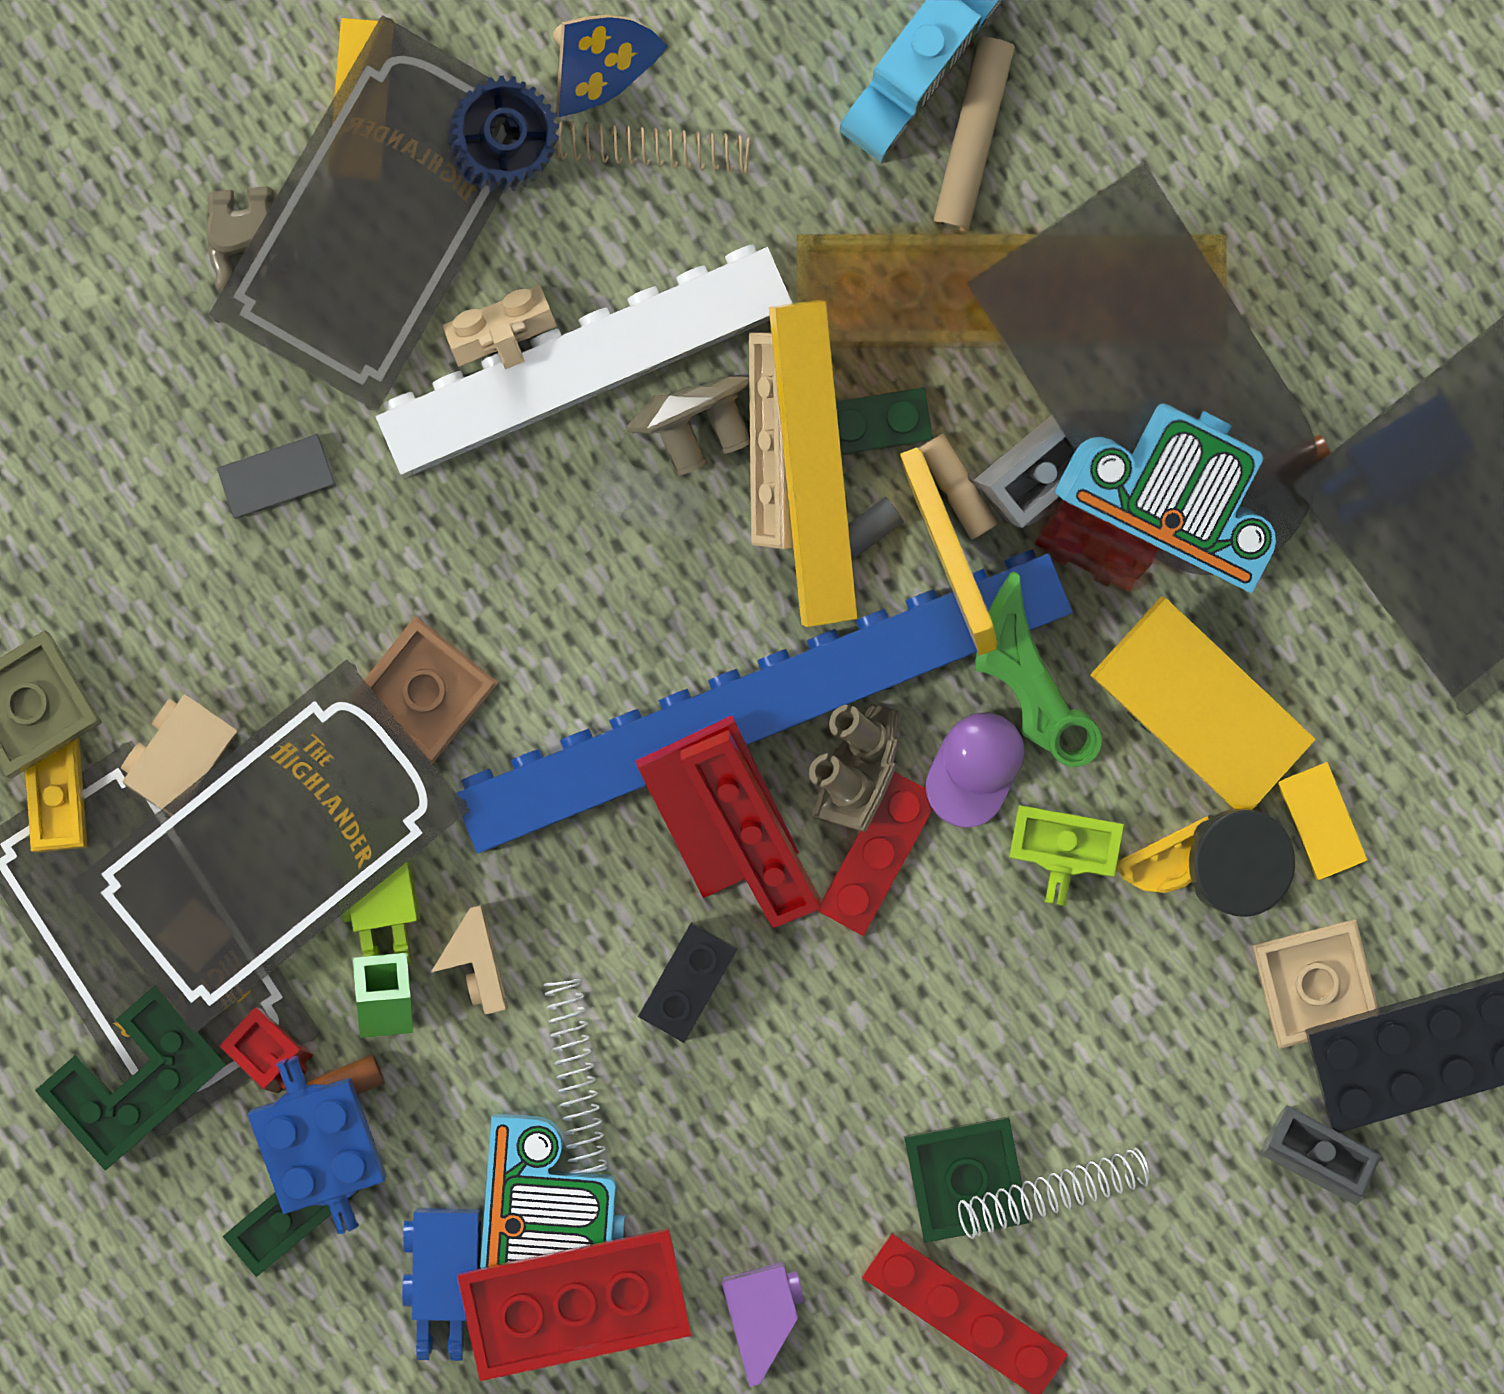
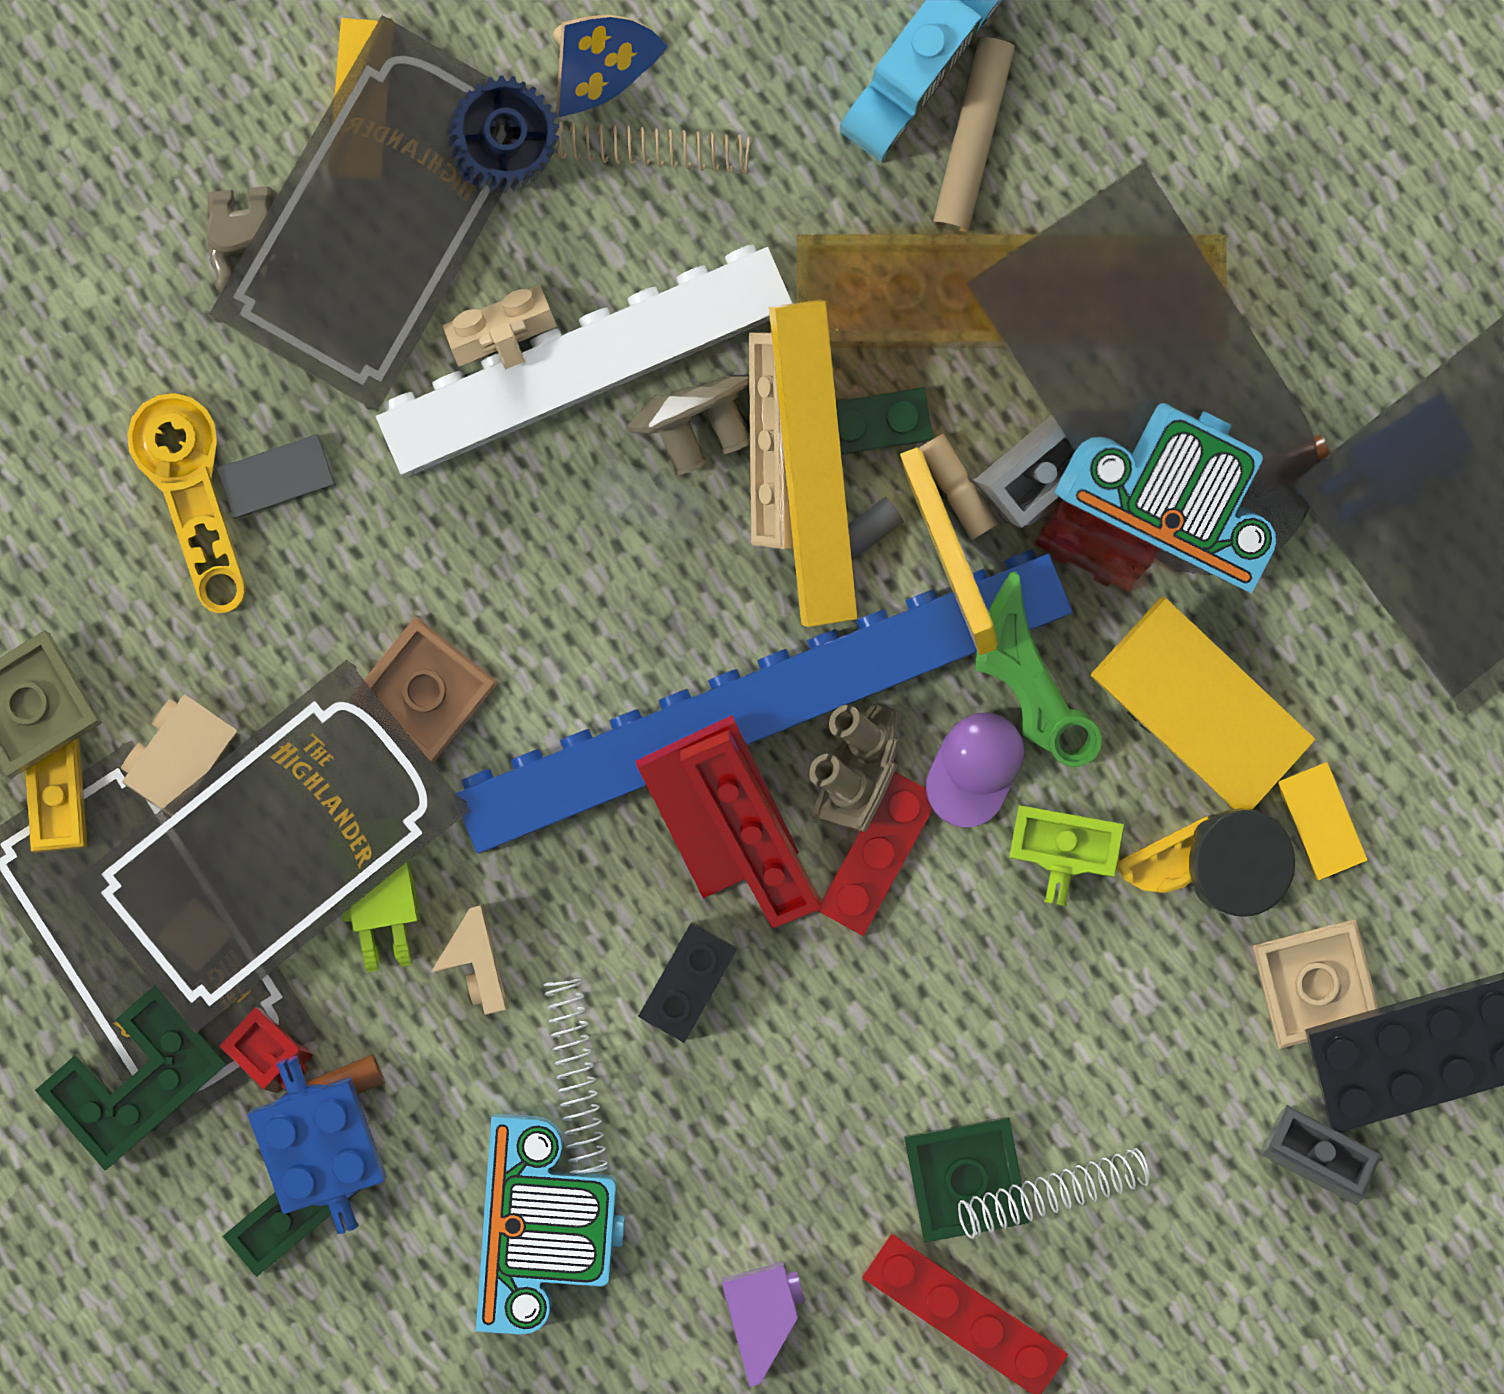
(187, 484): none -> yellow beam
(383, 995): bright green brick -> none
(442, 1246): blue hinge -> none
(574, 1304): red plate -> none

